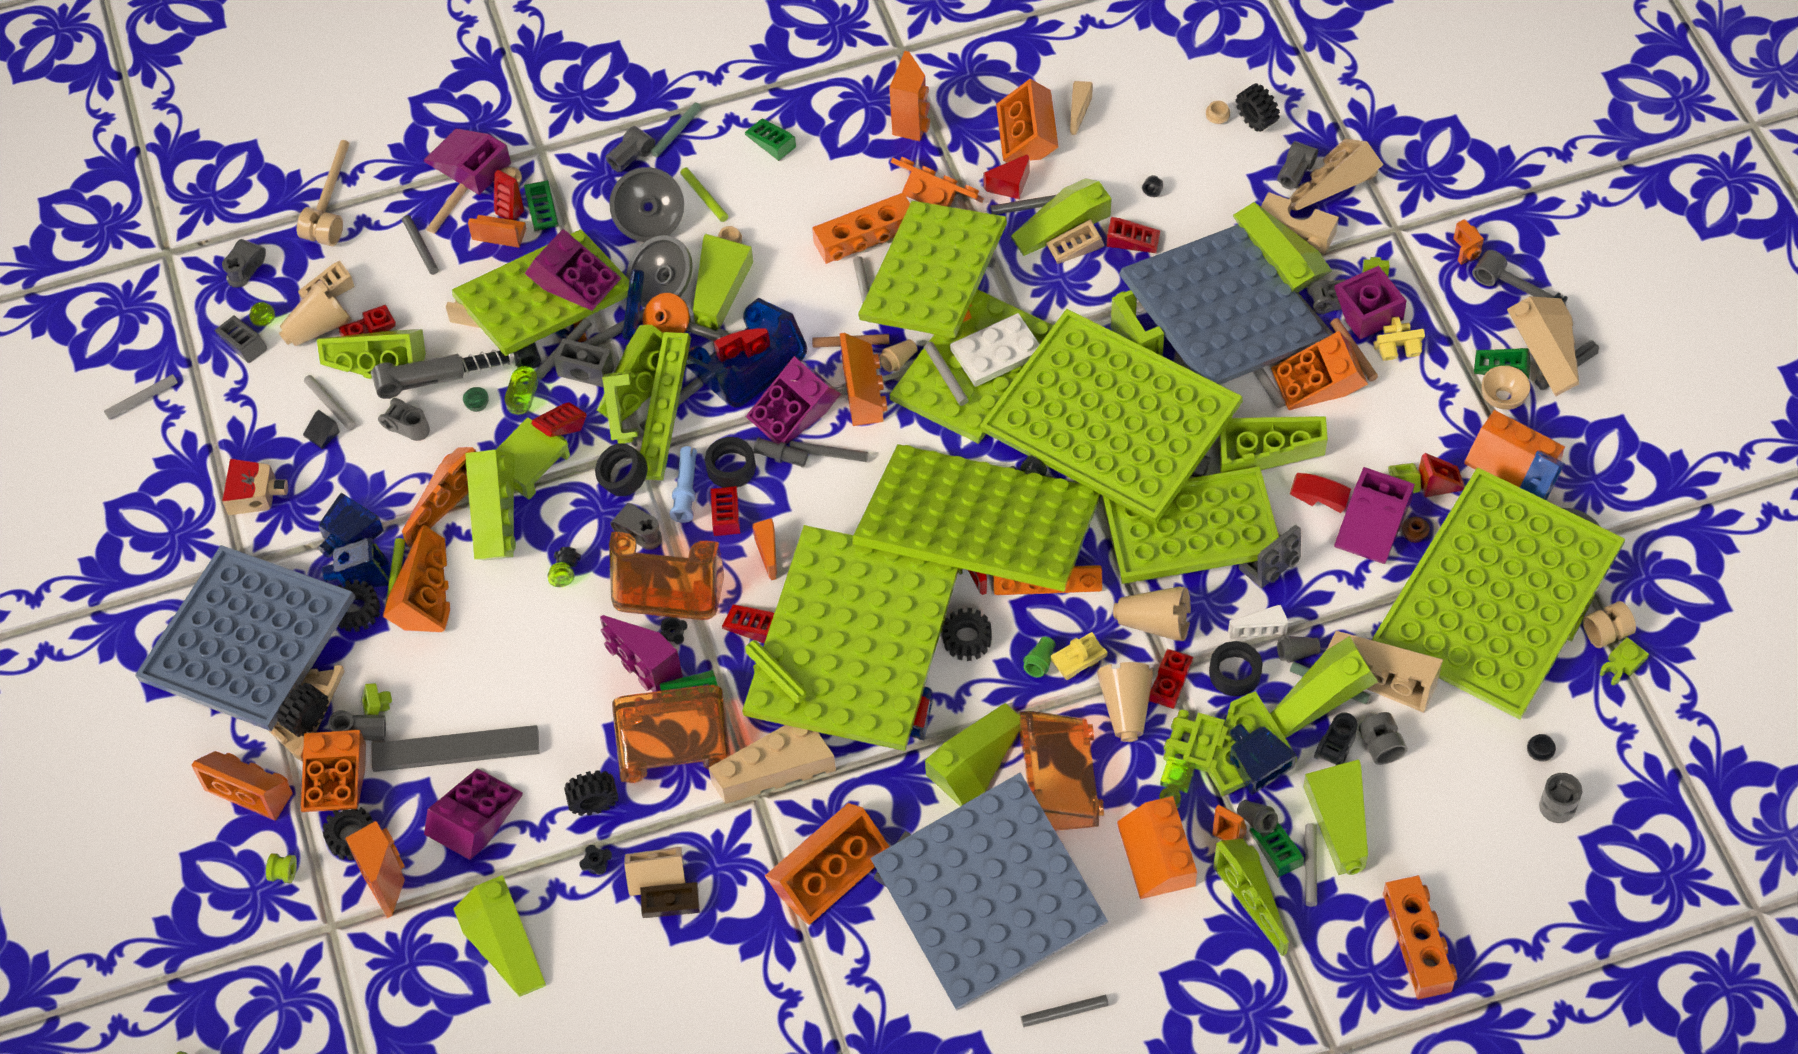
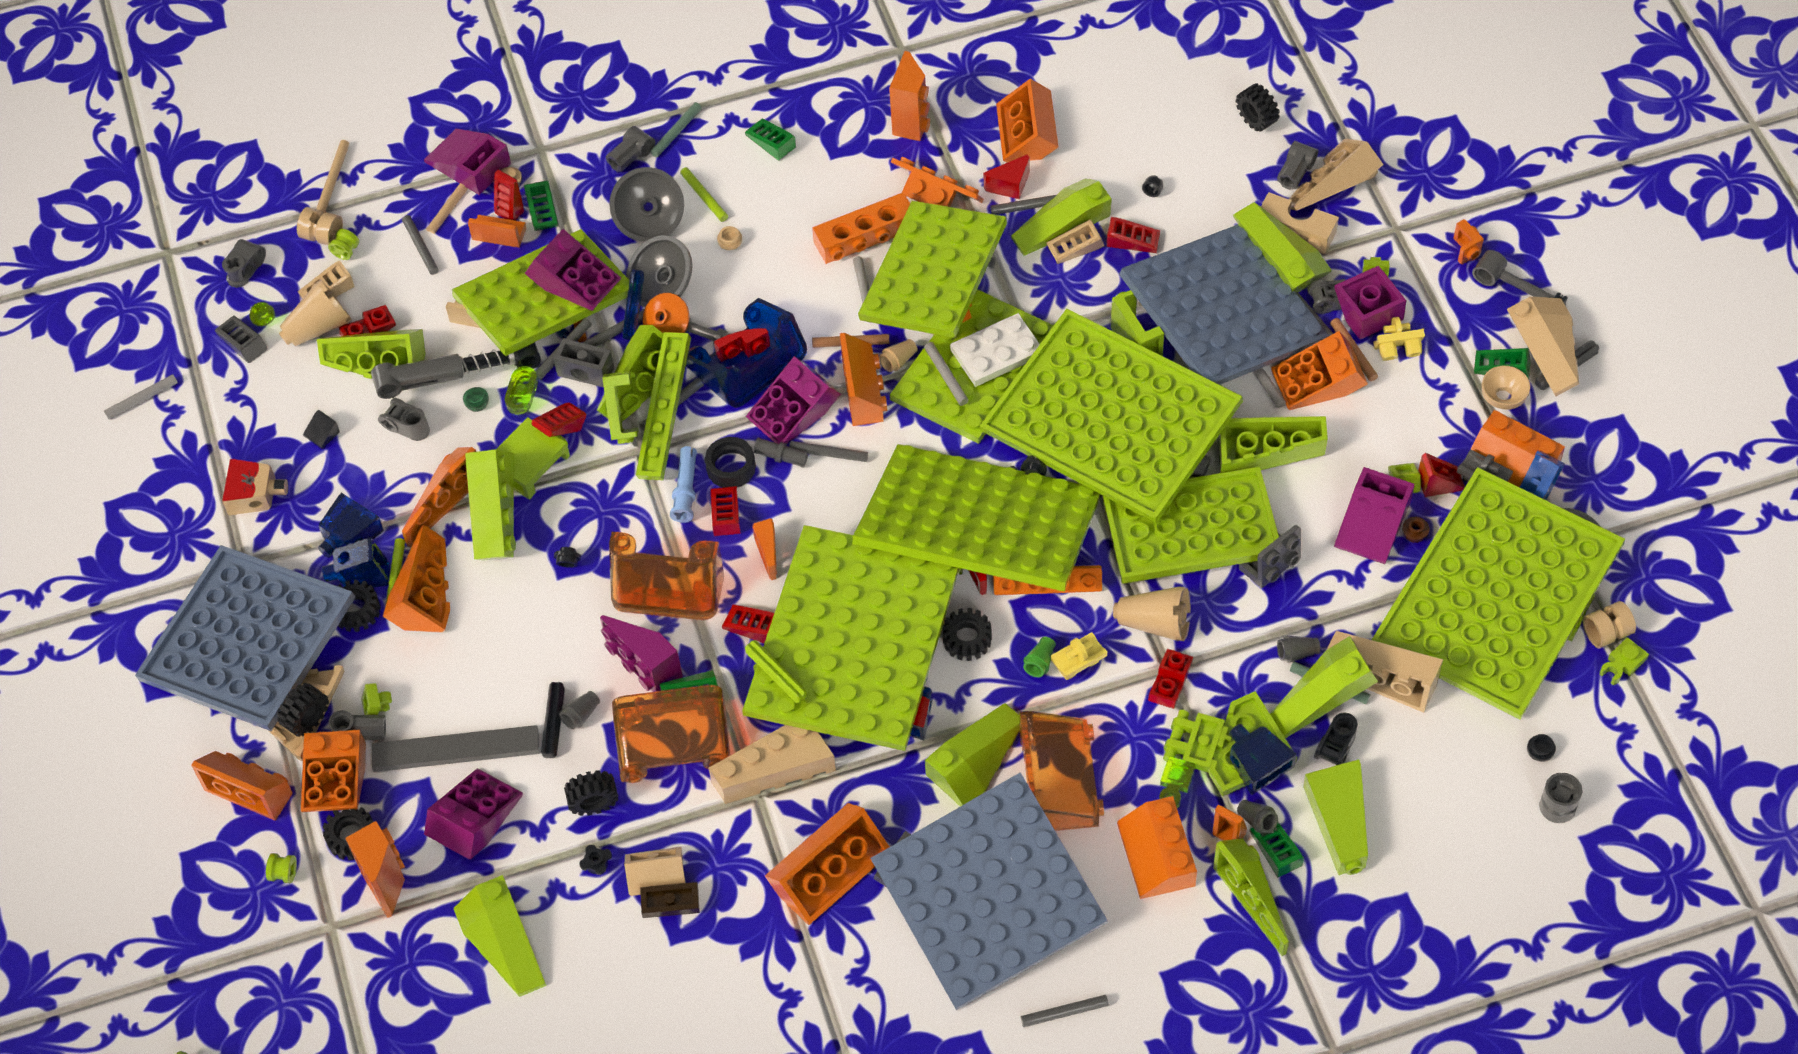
(329, 402): light grey bar -> none
(343, 244): none -> lime wheel
(552, 720): none -> black axle
(560, 575): clear neon green plate -> none
(578, 711): none -> dark grey cone
(610, 458): black tyre -> none
(639, 525): dark grey piece -> none
(676, 624): black plate -> none
(719, 279): lime slope -> none
(1080, 102): tan slope -> none
(1126, 697): tan cone -> none
(1218, 112): tan plate -> none
(1239, 650): black tyre -> none
(1259, 624): white slope -> none
(1311, 864): light grey bar -> none
(1315, 488): red slope -> none
(1382, 737): dark grey wheel -> none
(1426, 979): orange brick -> none
(1487, 464): none -> dark grey hips

